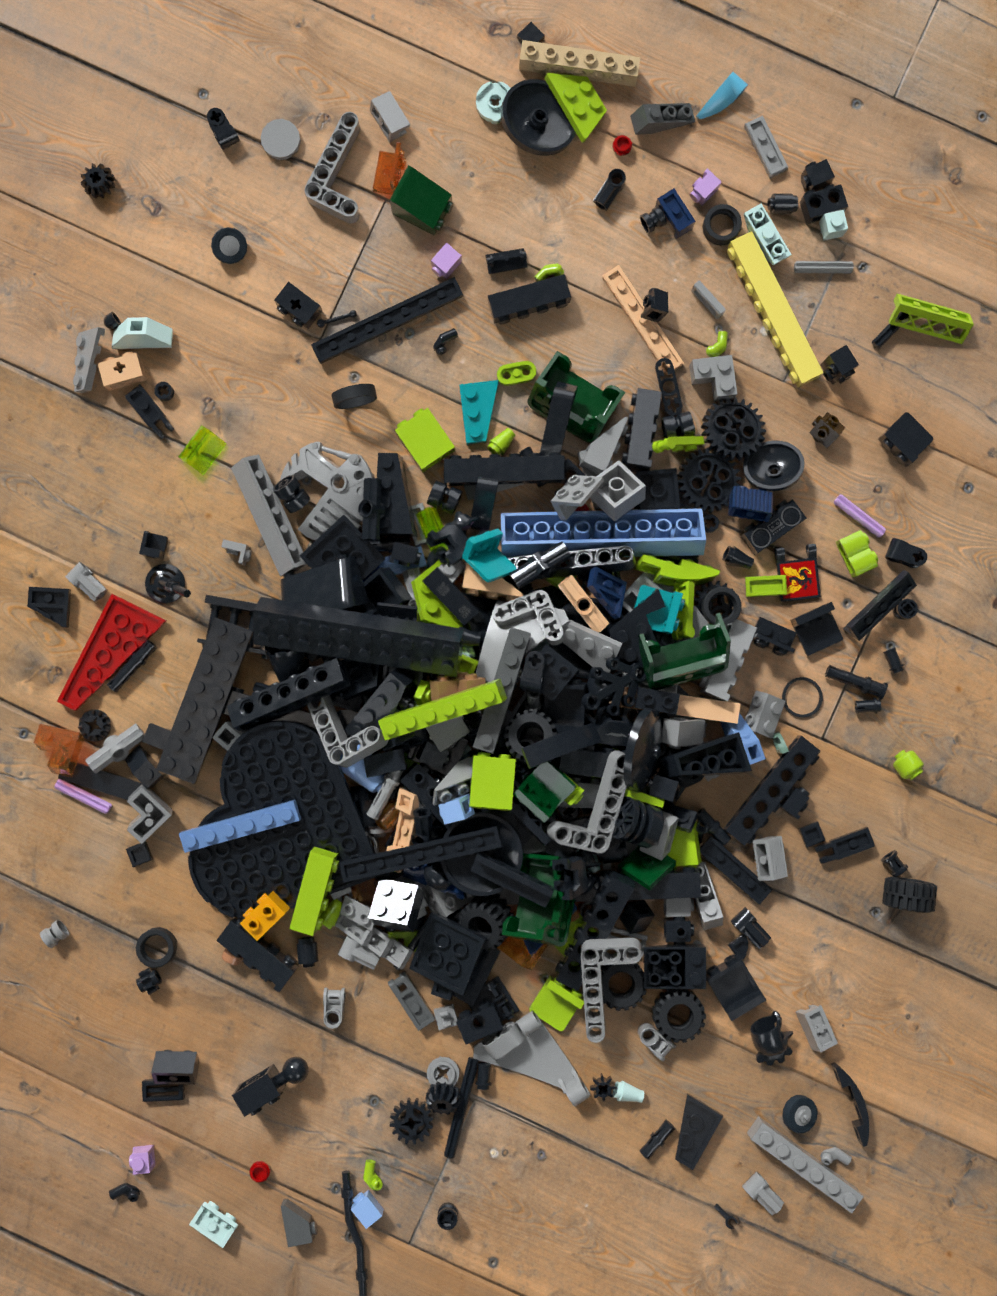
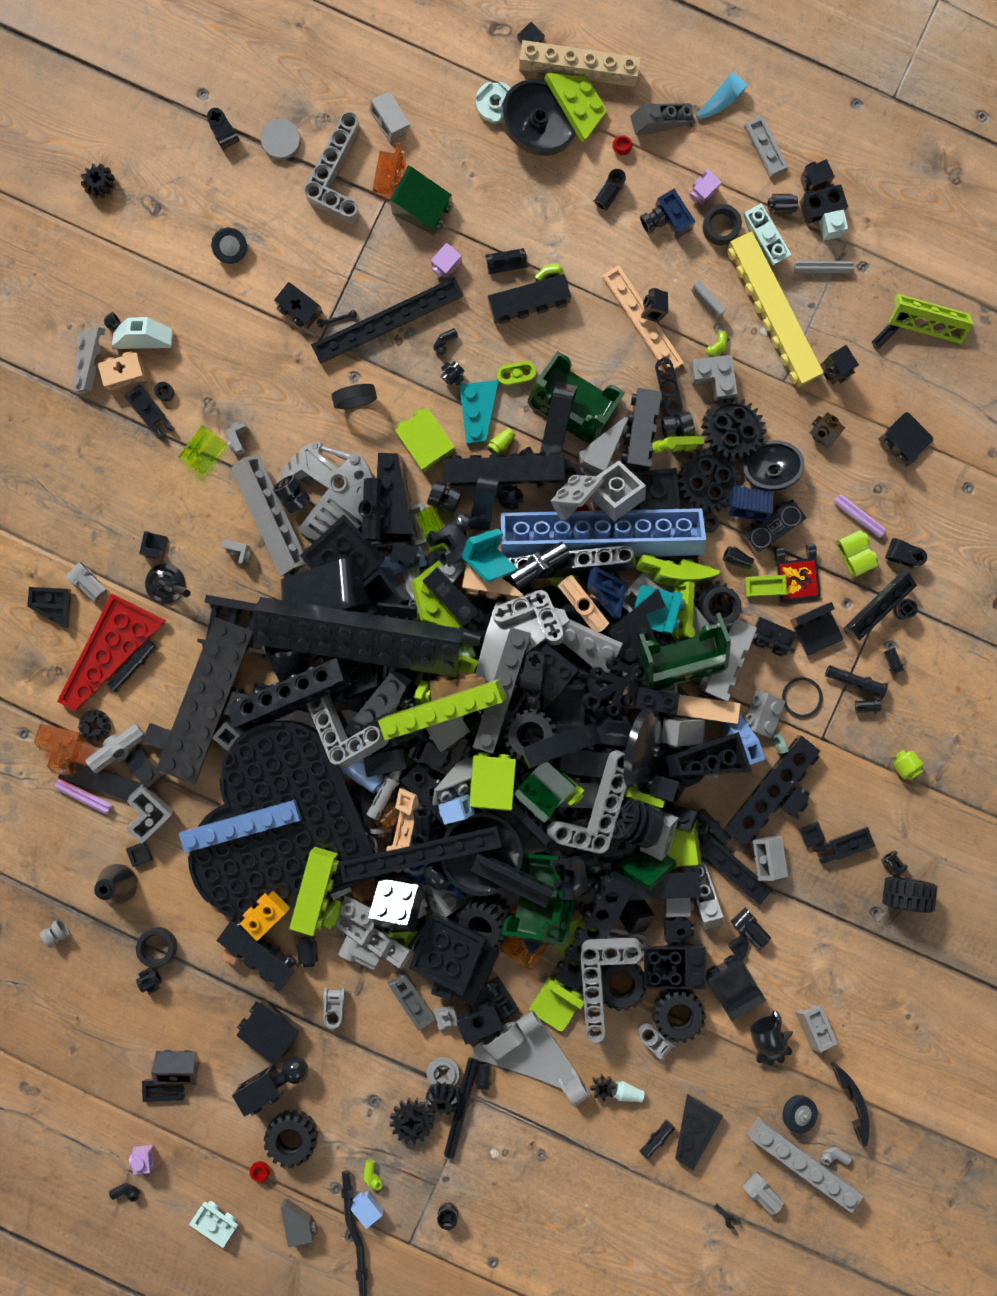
(116, 884): none -> black cone
(235, 443): none -> light grey bracket
(268, 1030): none -> black brick
(283, 1153): none -> black tyre
(452, 373): none -> black gear
(510, 497): none -> black gear

